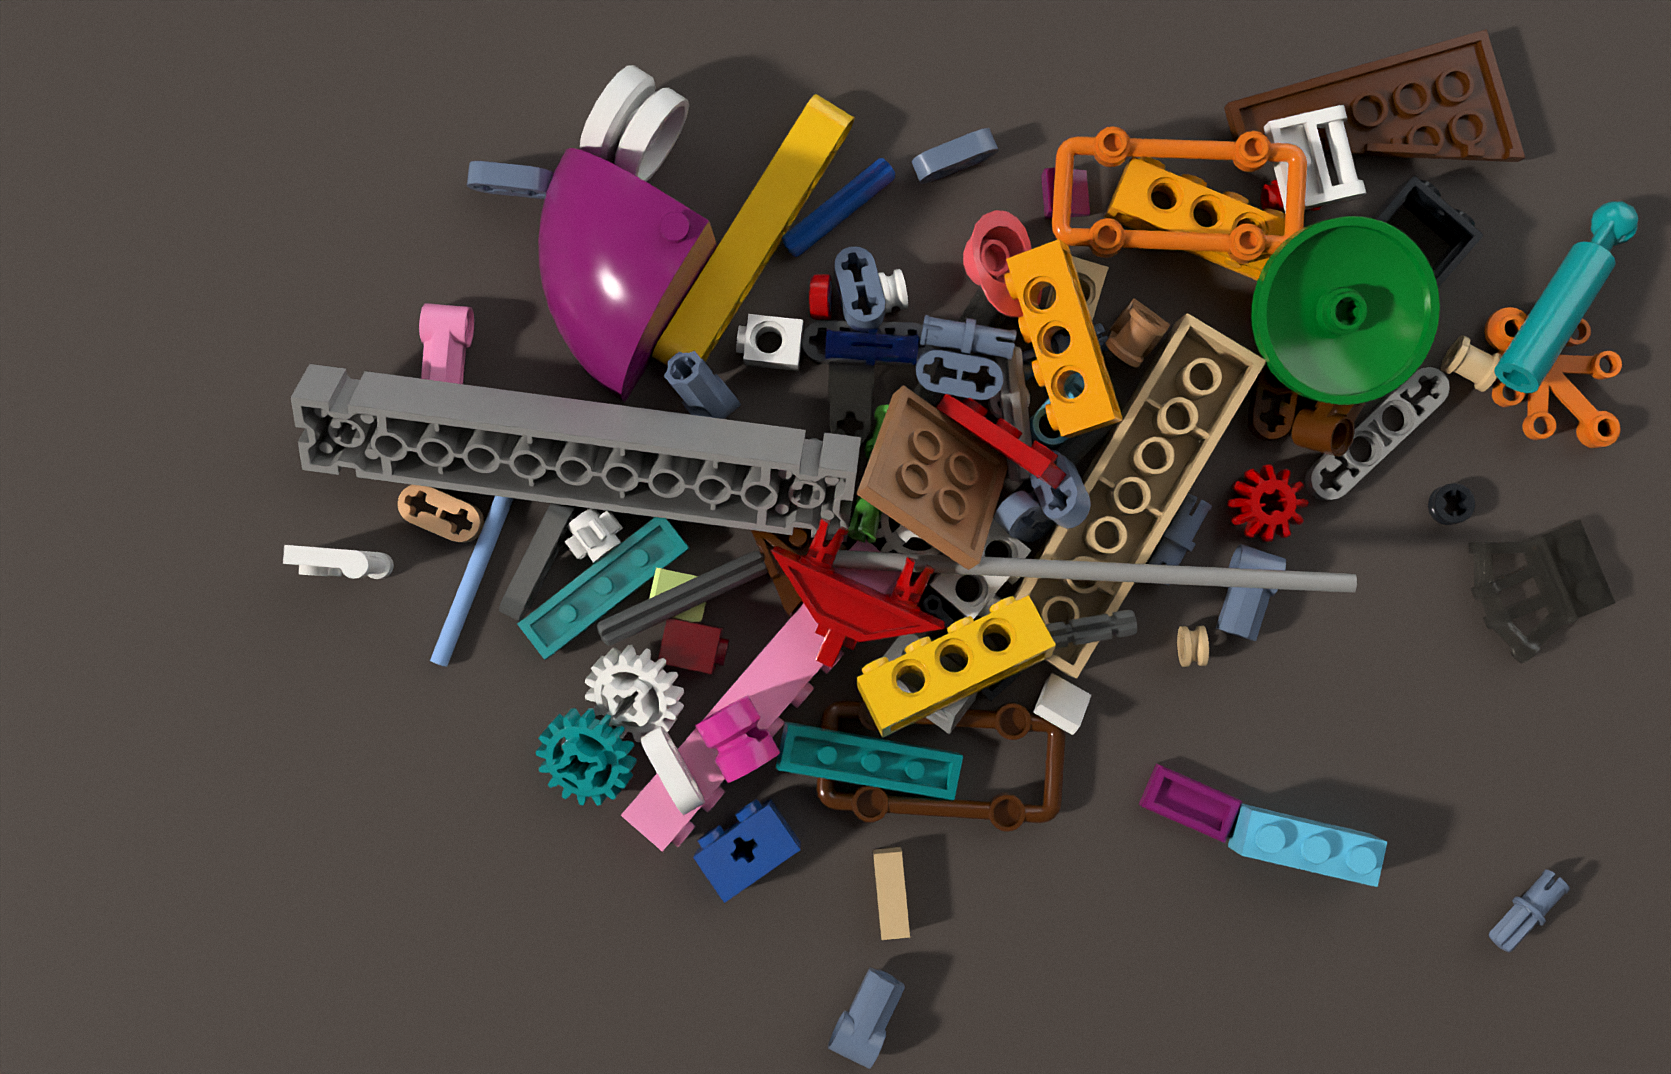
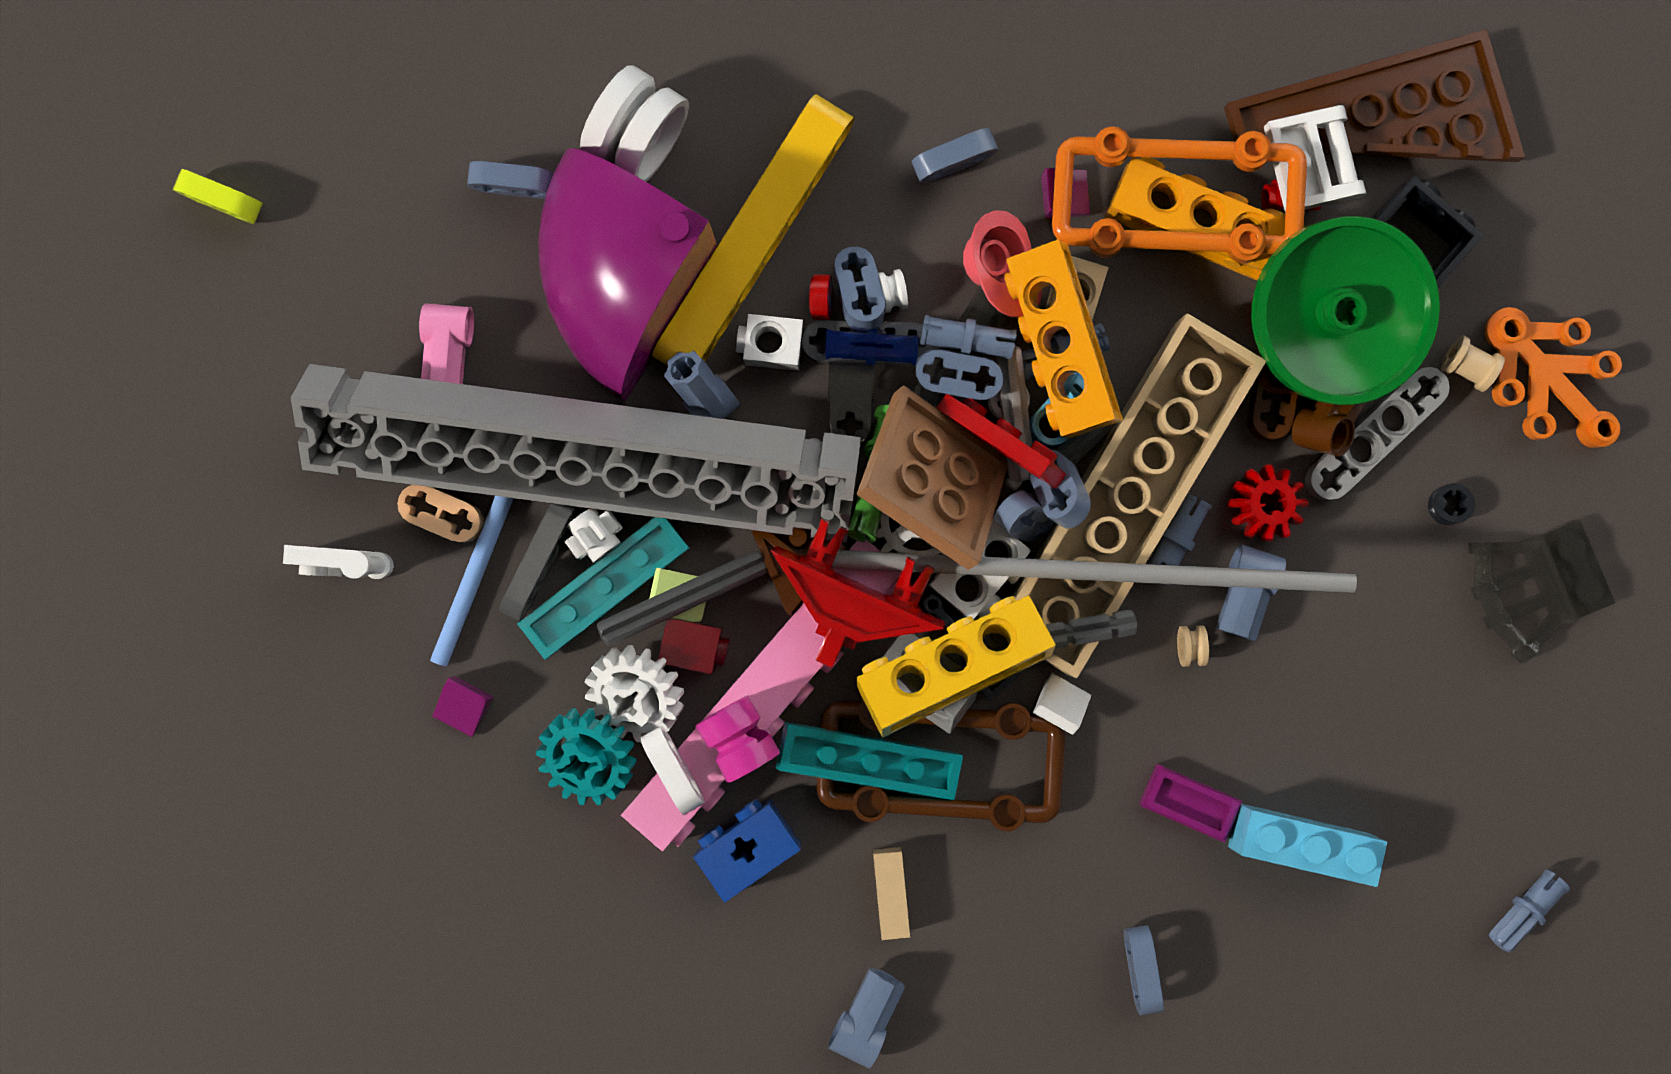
(217, 196): none -> neon yellow beam
(462, 705): none -> magenta slope
(838, 207): blue axle -> none
(1135, 333): medium nougat piece -> none
(1143, 970): none -> sand blue beam
(1566, 299): teal piece -> none

